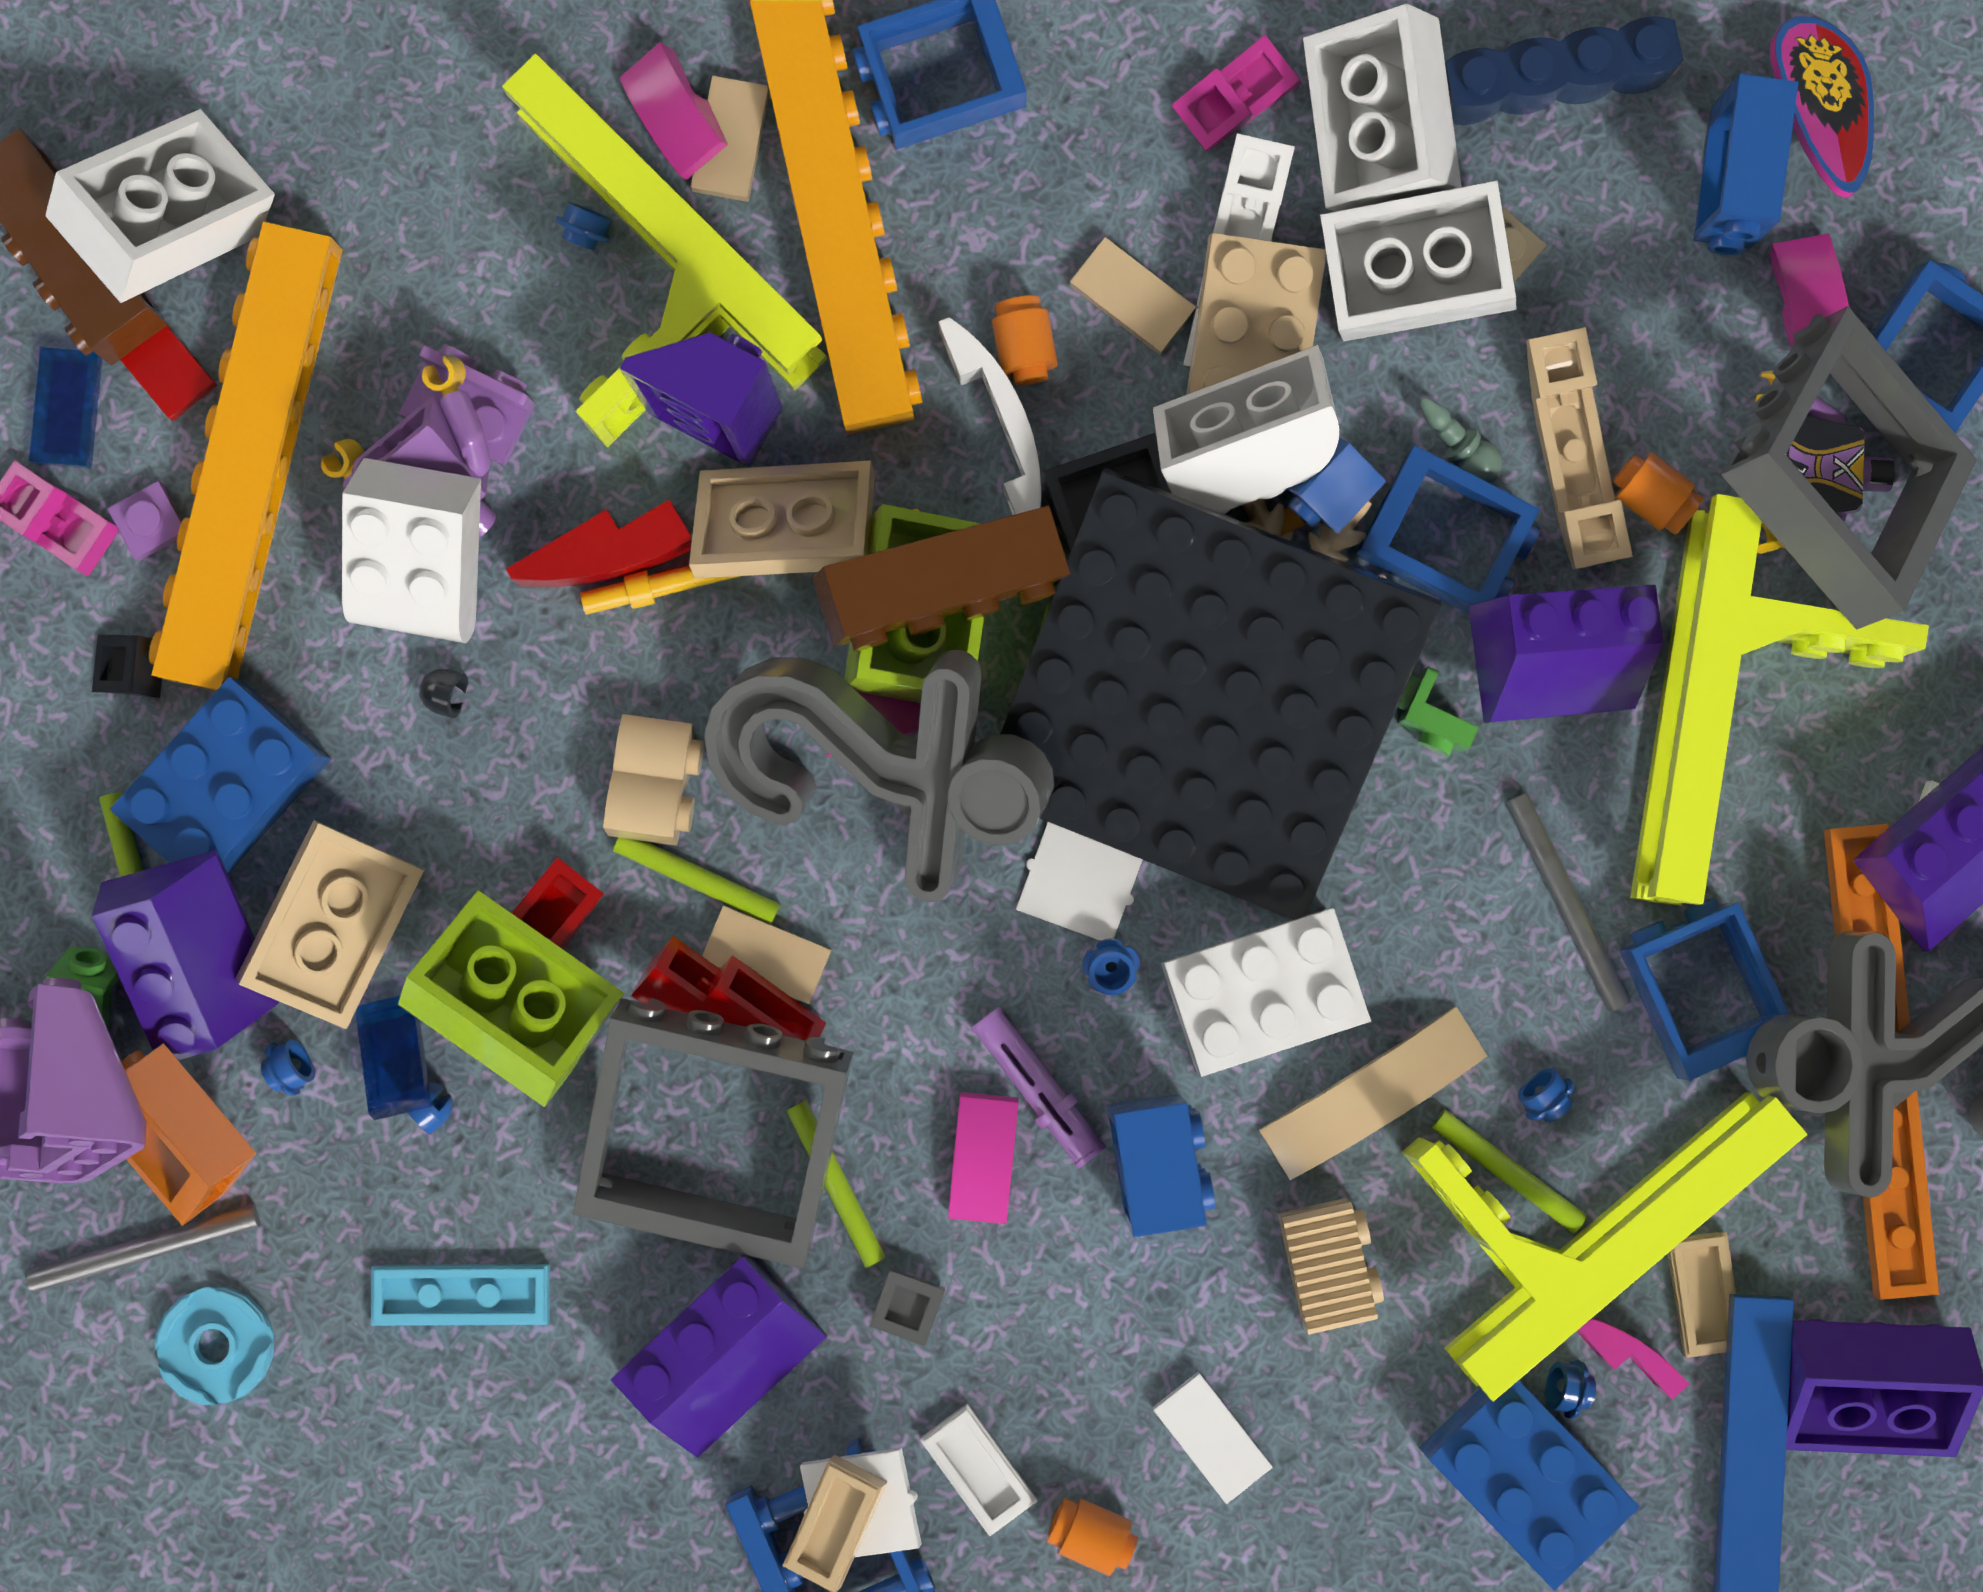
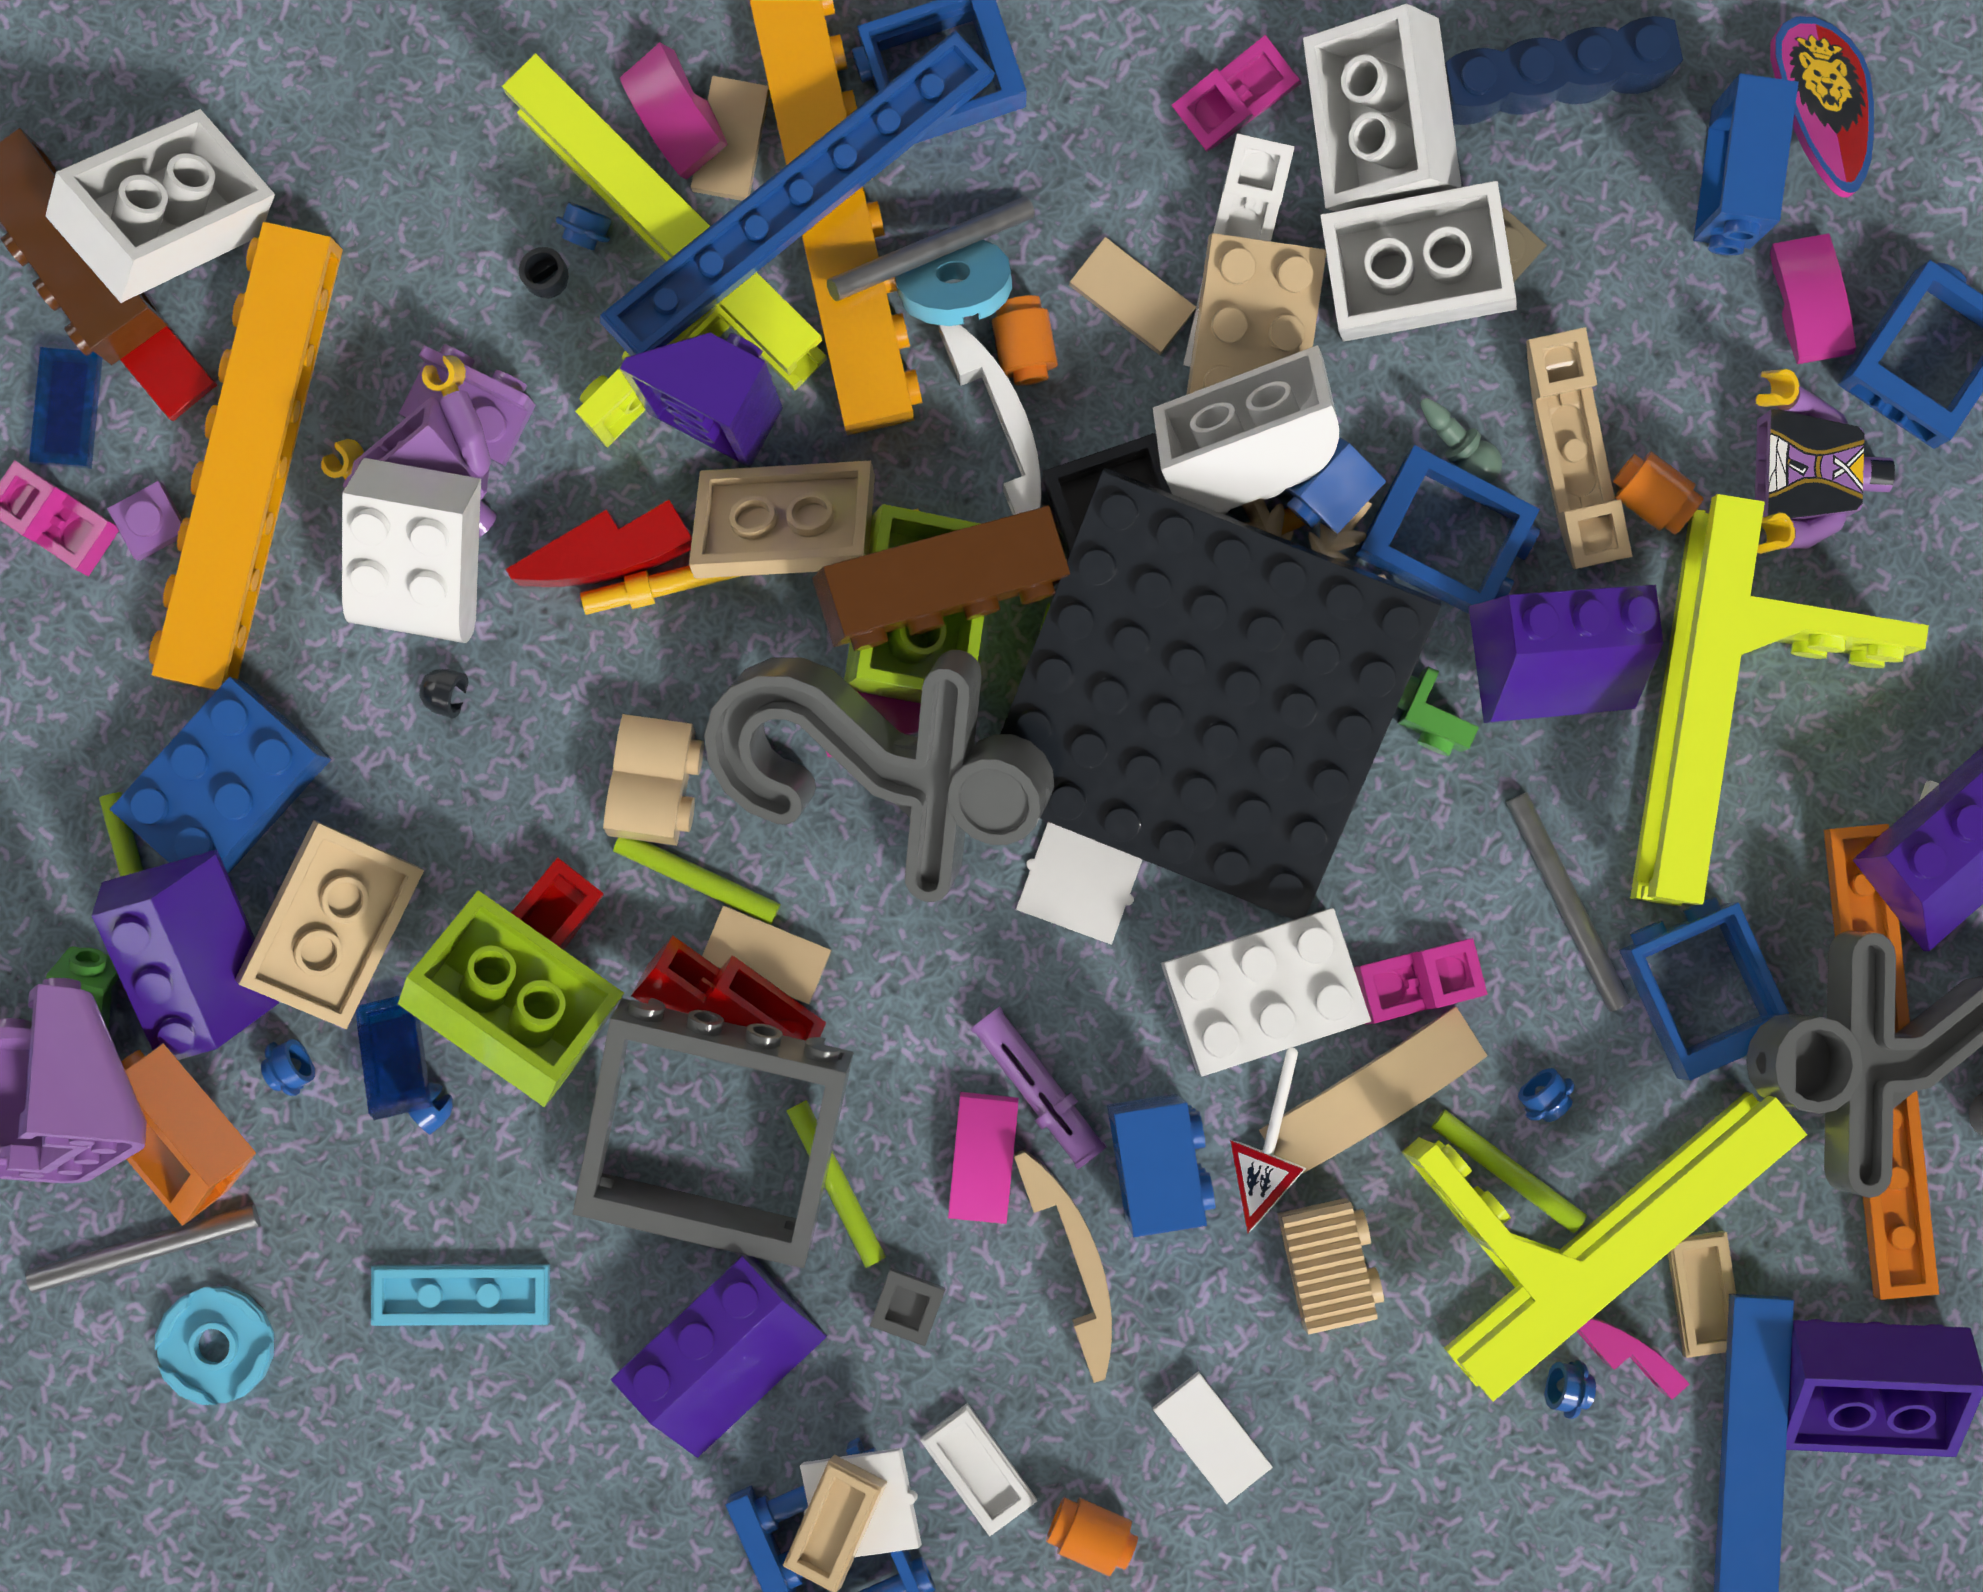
(128, 668): black slope -> none
(538, 266): none -> black hinge
(797, 197): none -> blue tile
(930, 248): none -> flat silver bar
(982, 291): none -> medium azure tile
(1093, 1329): none -> tan slope
(1111, 981): blue plate -> none
(1260, 1173): none -> piece
(1421, 980): none -> dark pink slope
(1530, 1480): blue brick -> none
(1857, 582): dark grey window -> none

